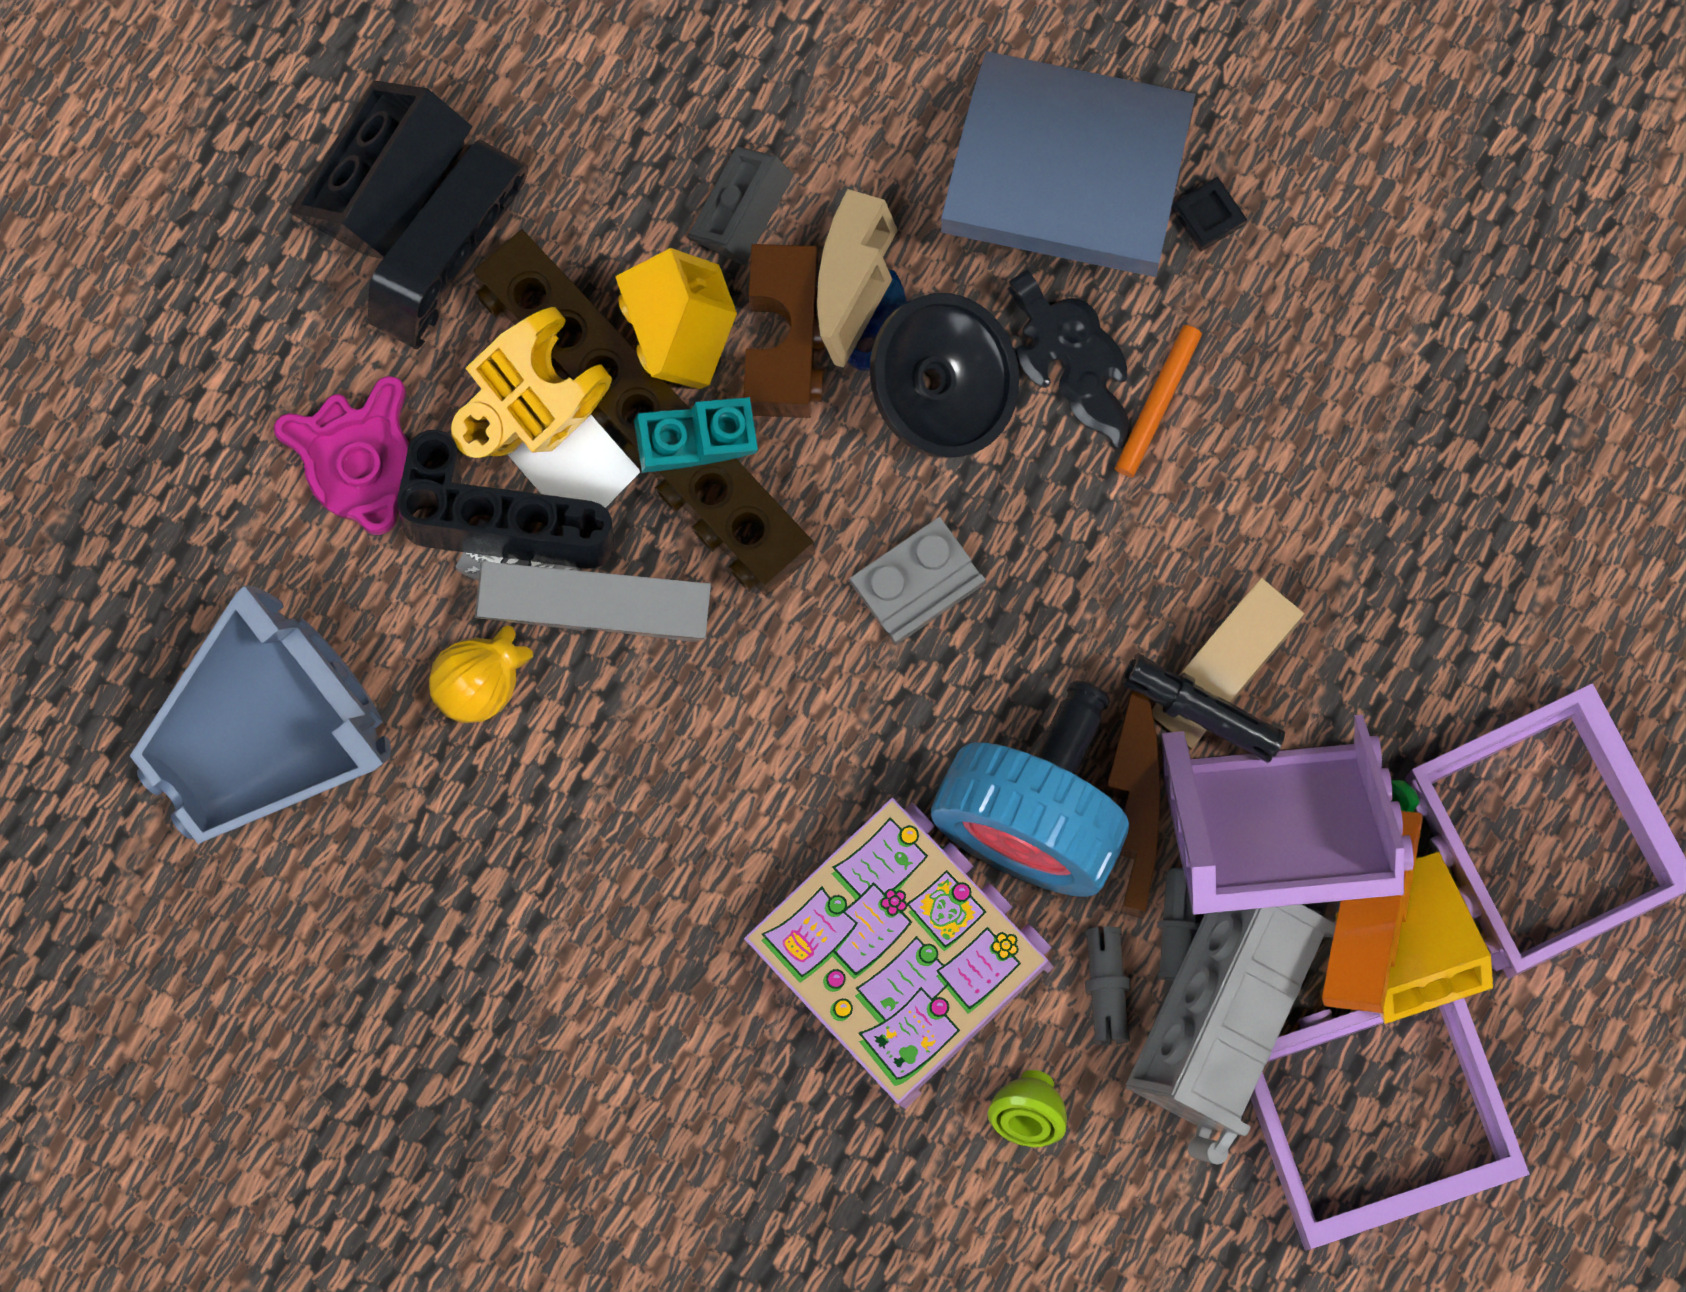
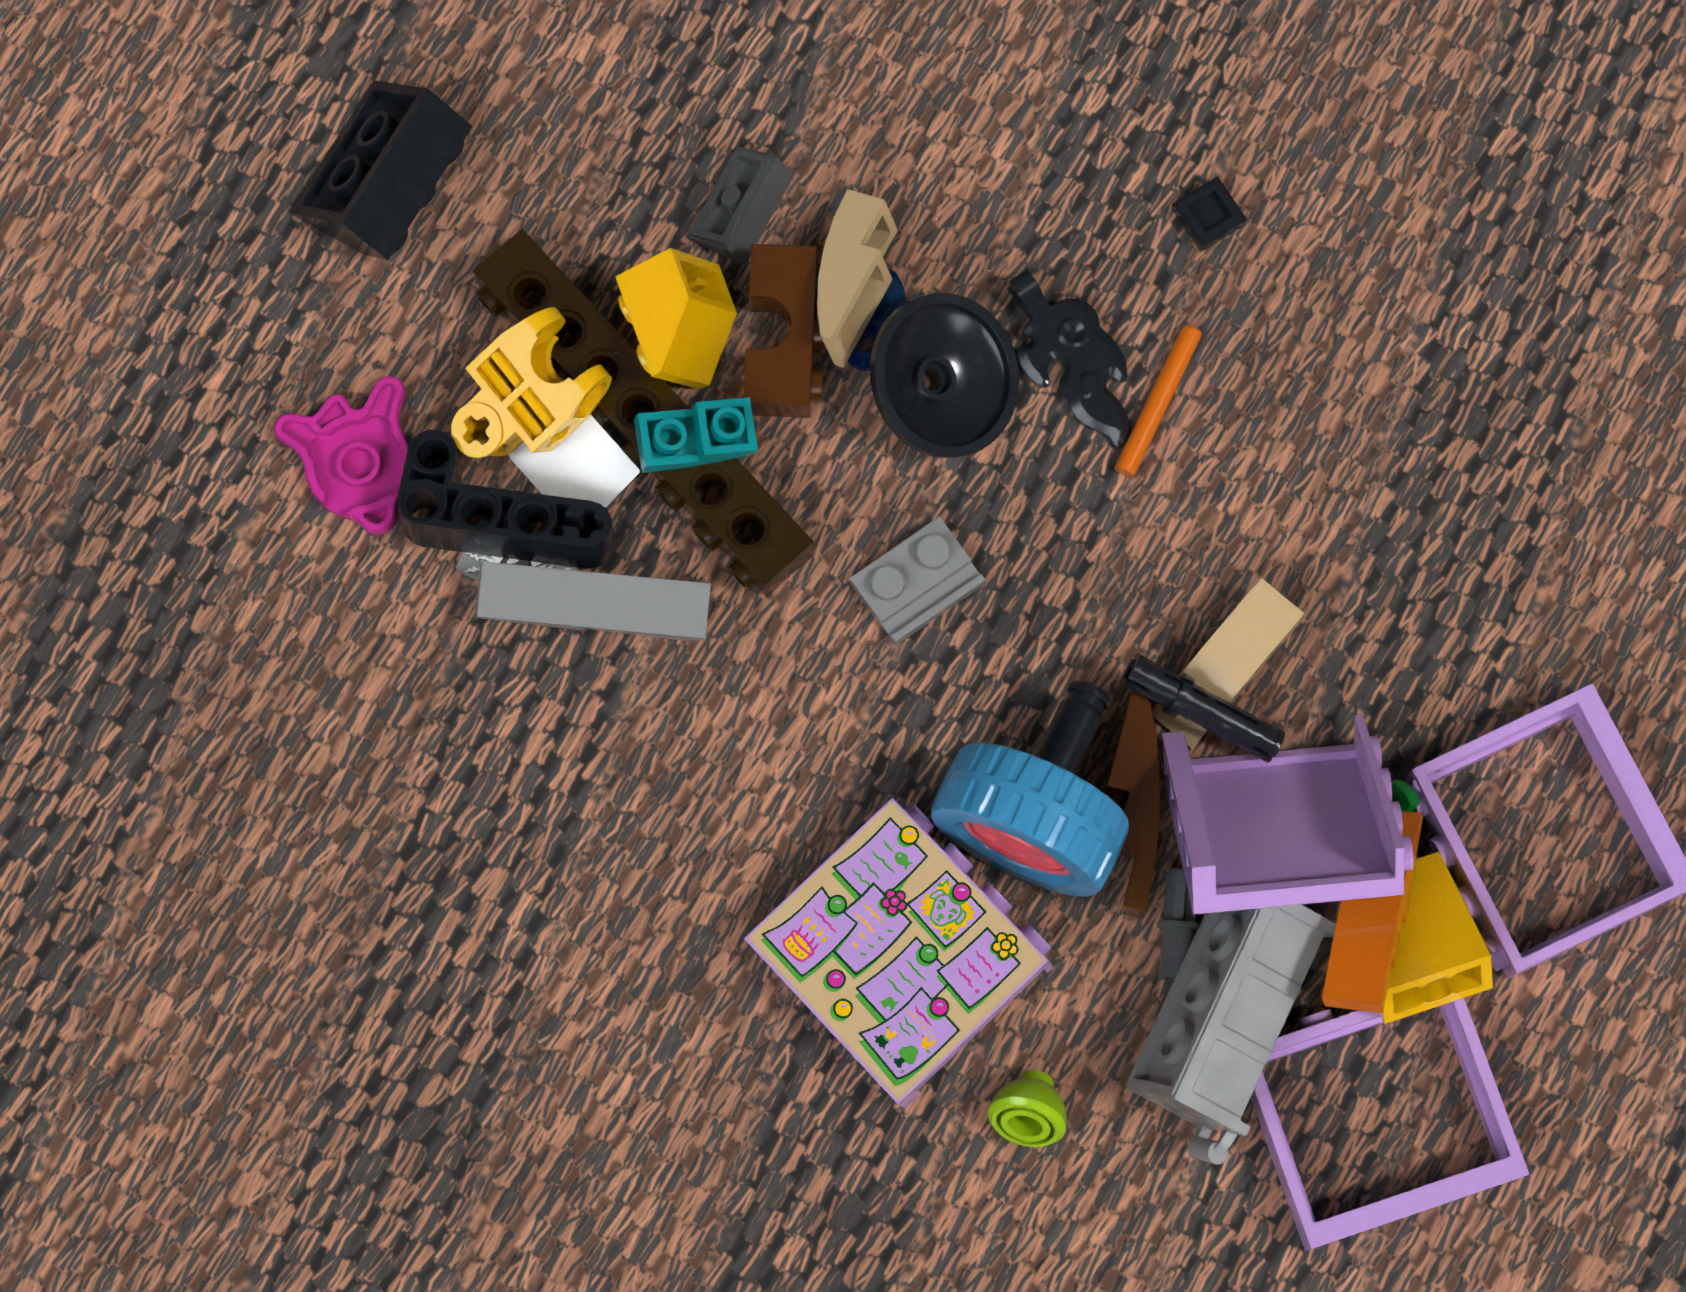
(257, 722): sand blue cone -> none
(440, 241): black beam -> none
(477, 676): yellow piece -> none
(1068, 163): sand blue slope -> none
(1107, 986): dark grey pin -> none

